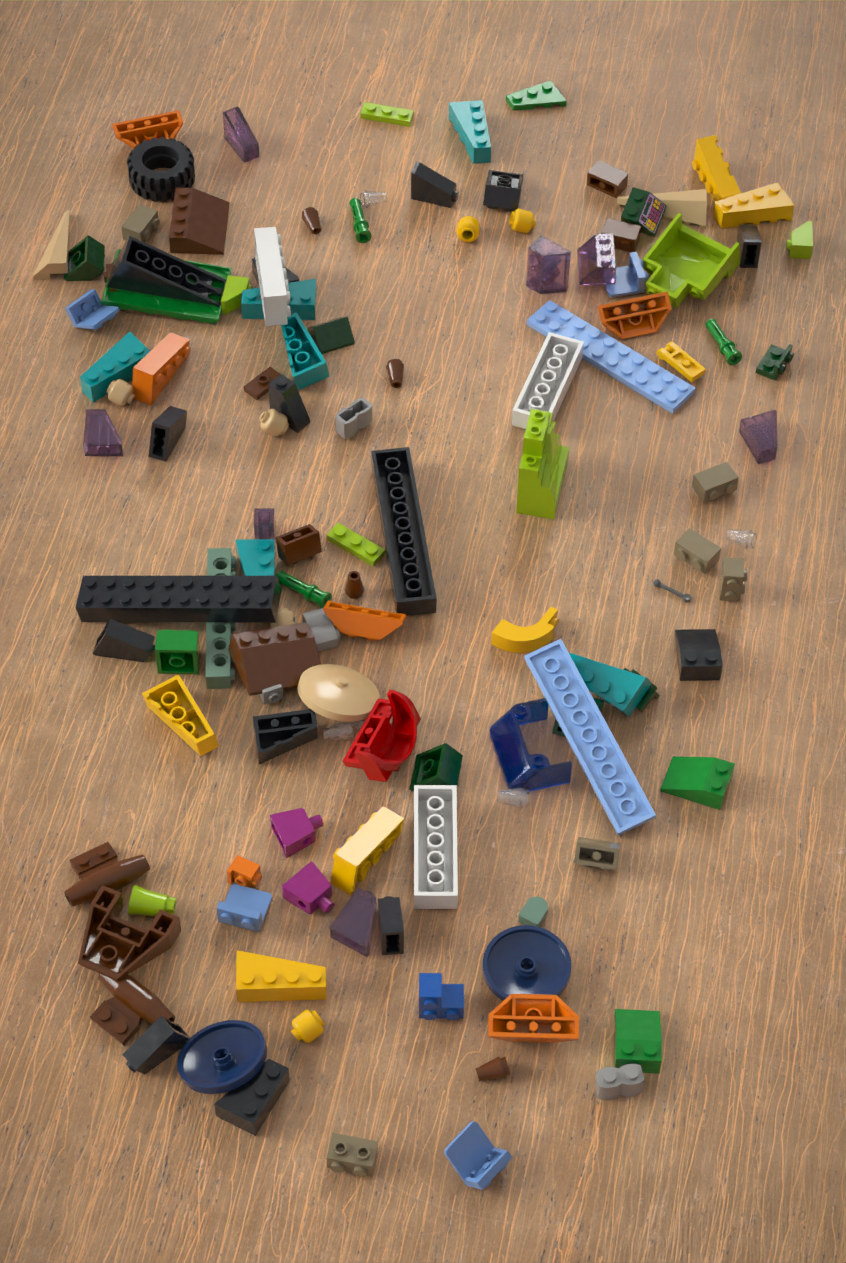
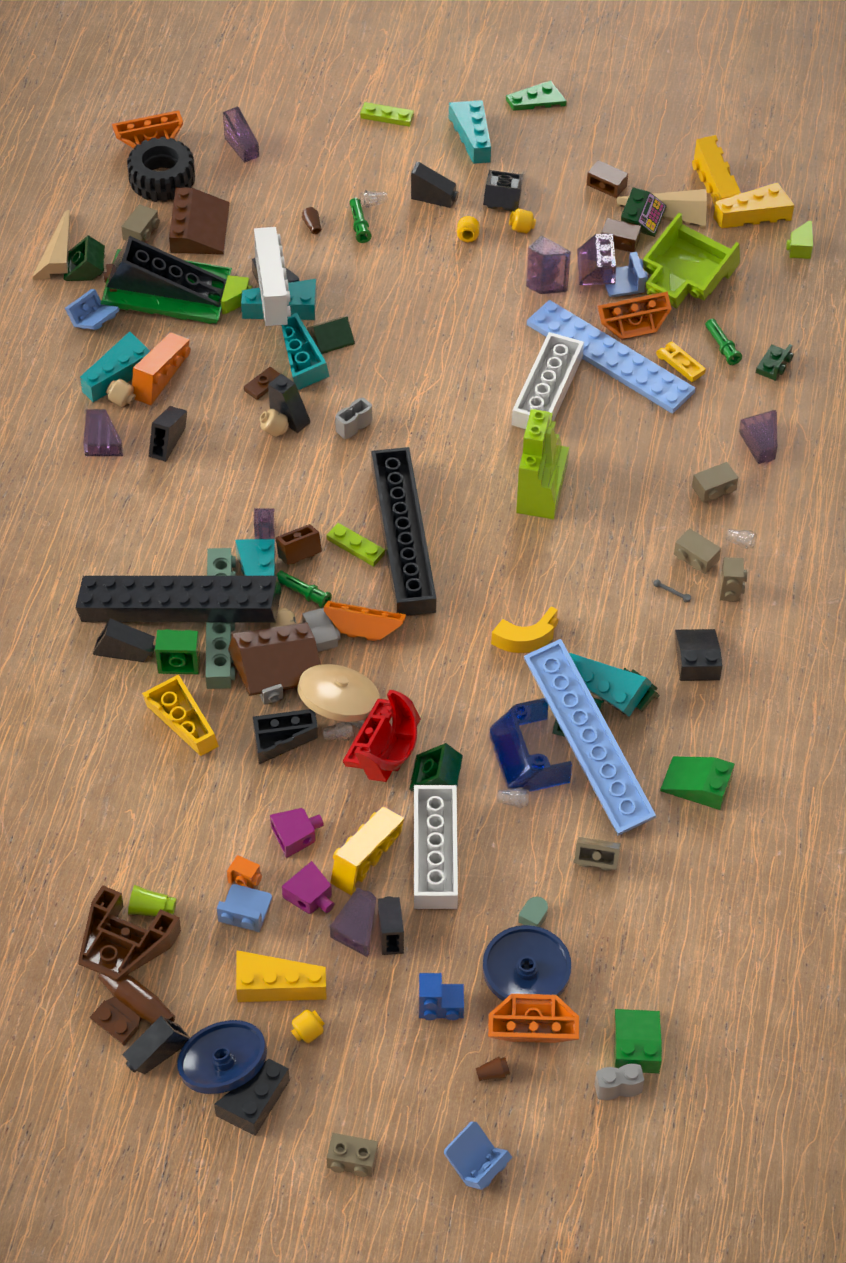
(102, 867): reddish brown plate -> none
(354, 586): reddish brown cone -> none
(395, 372): reddish brown cone -> none
(750, 245): black slope -> none

